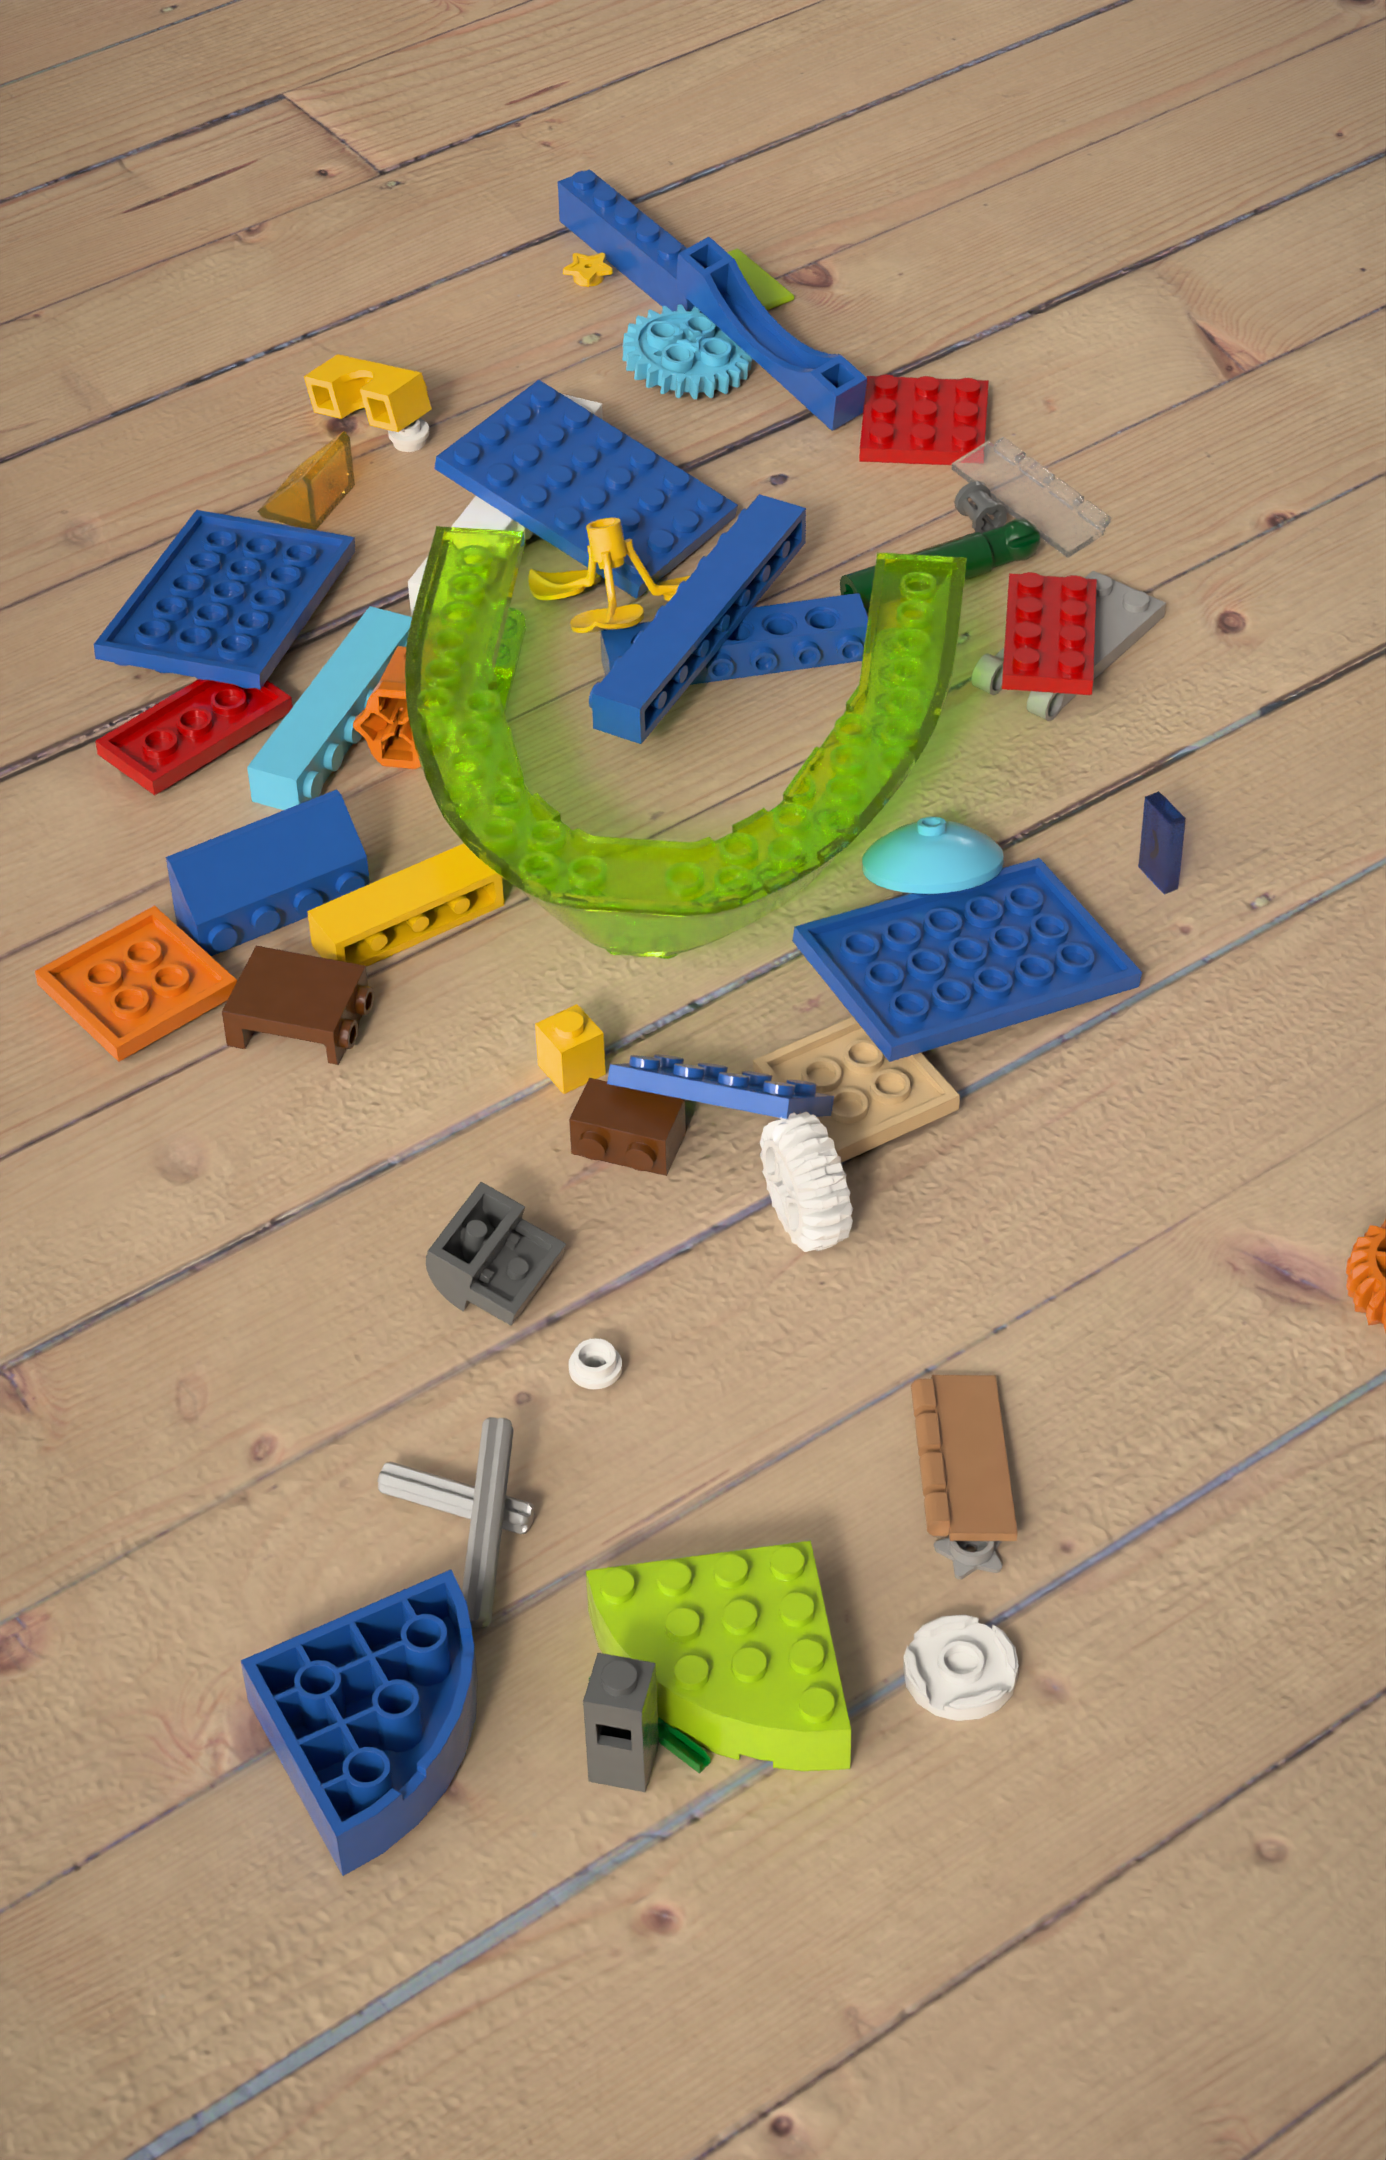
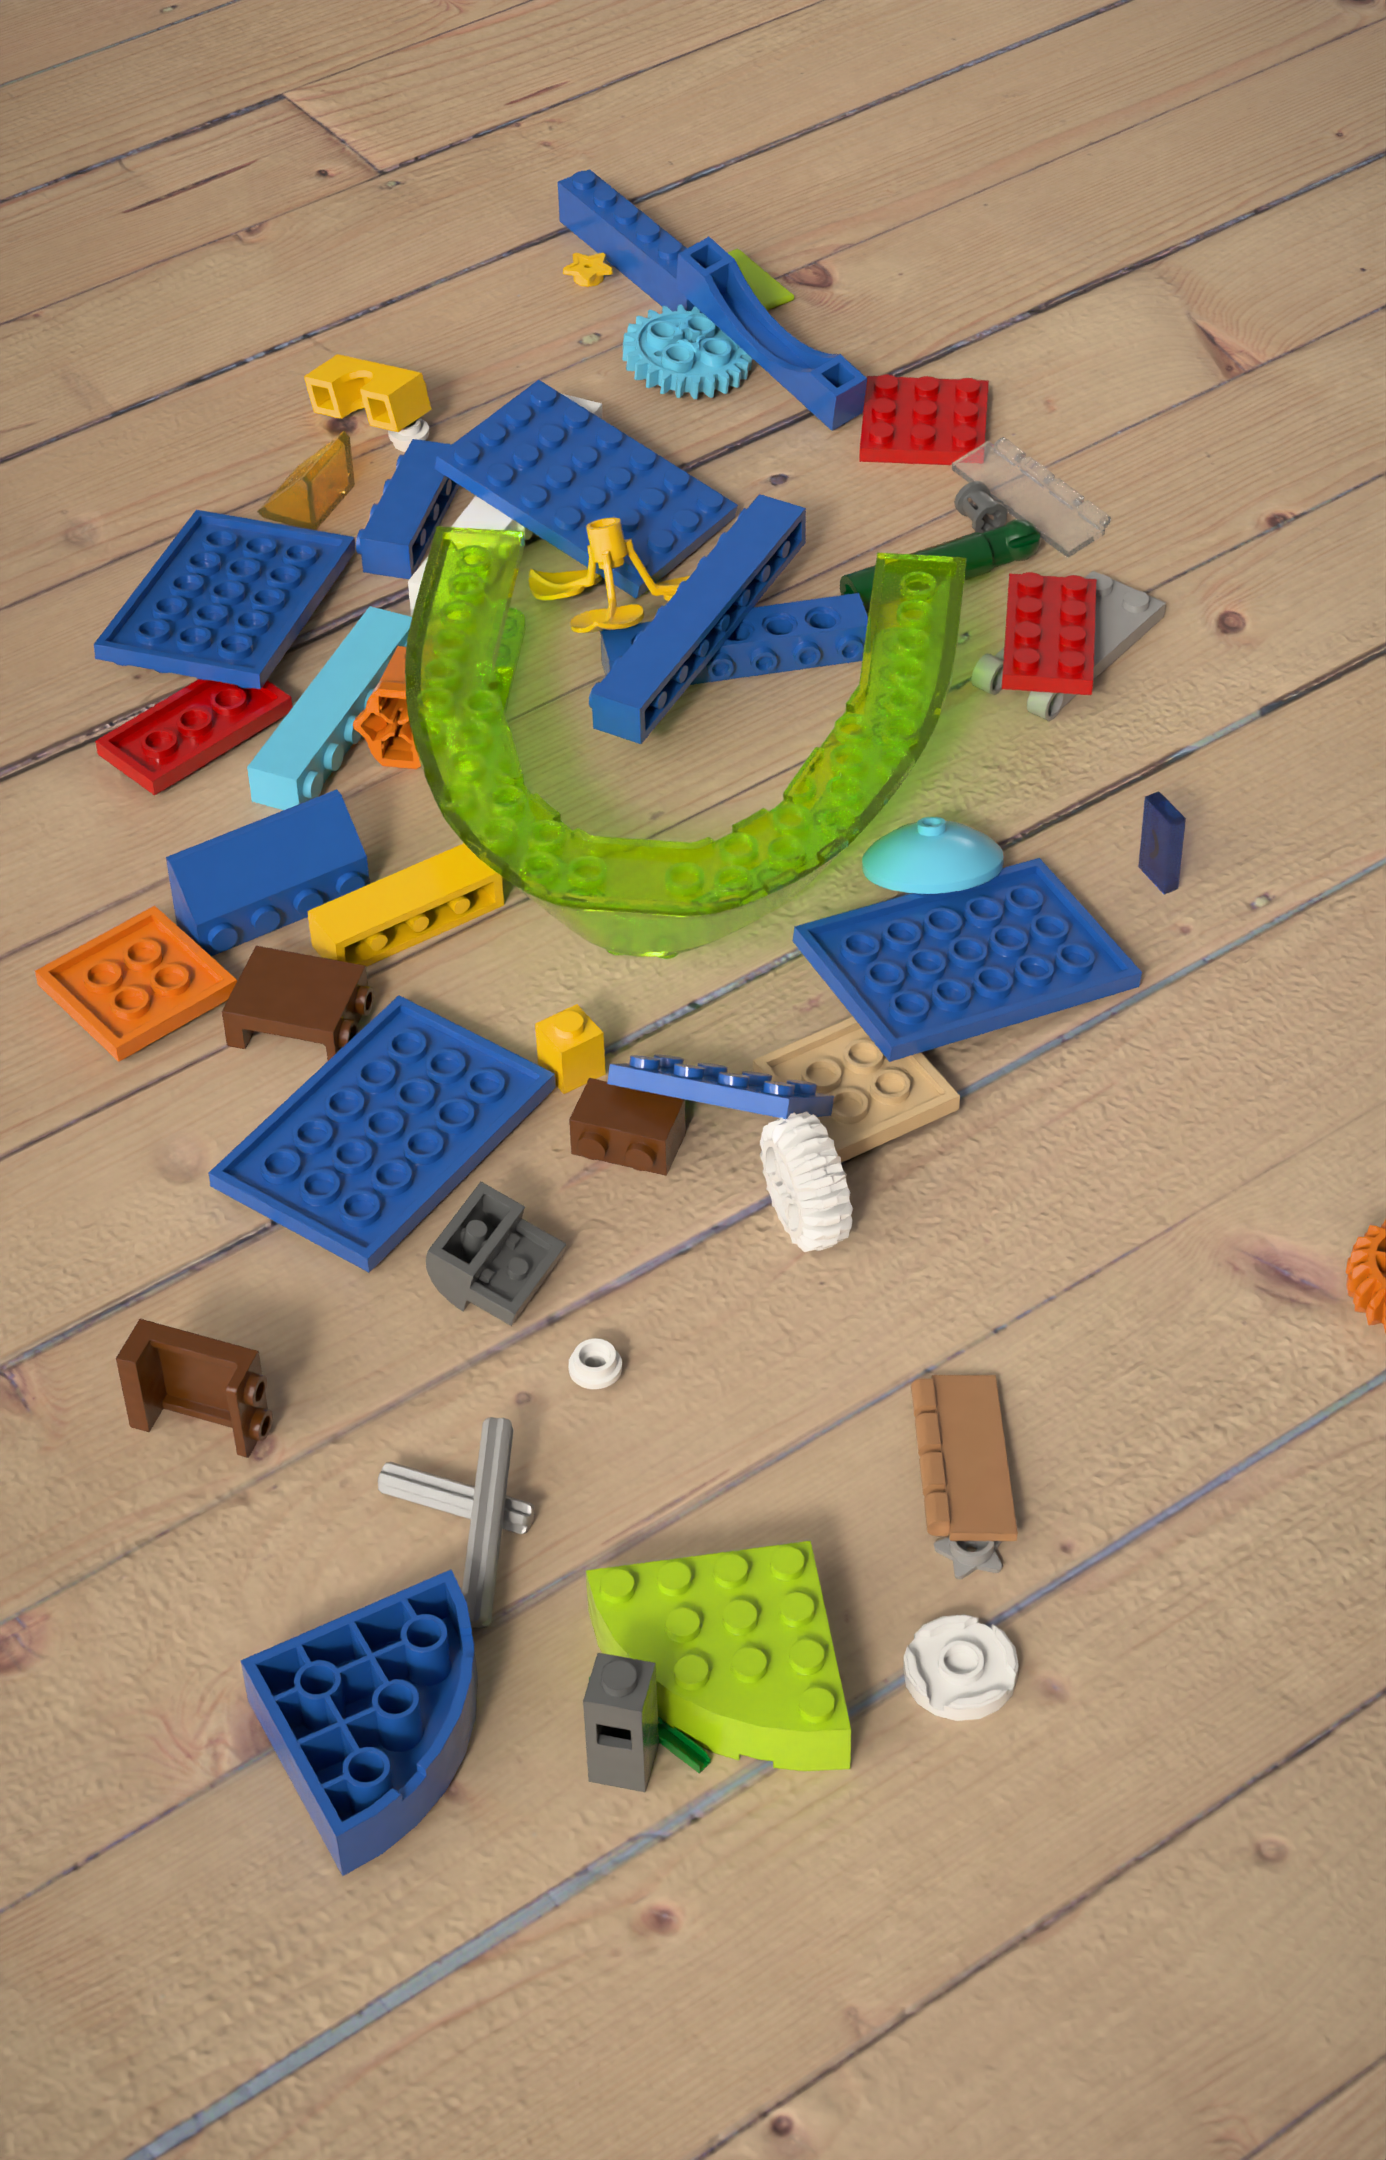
(196, 1378): none -> reddish brown panel
(382, 1132): none -> blue plate
(407, 513): none -> blue brick

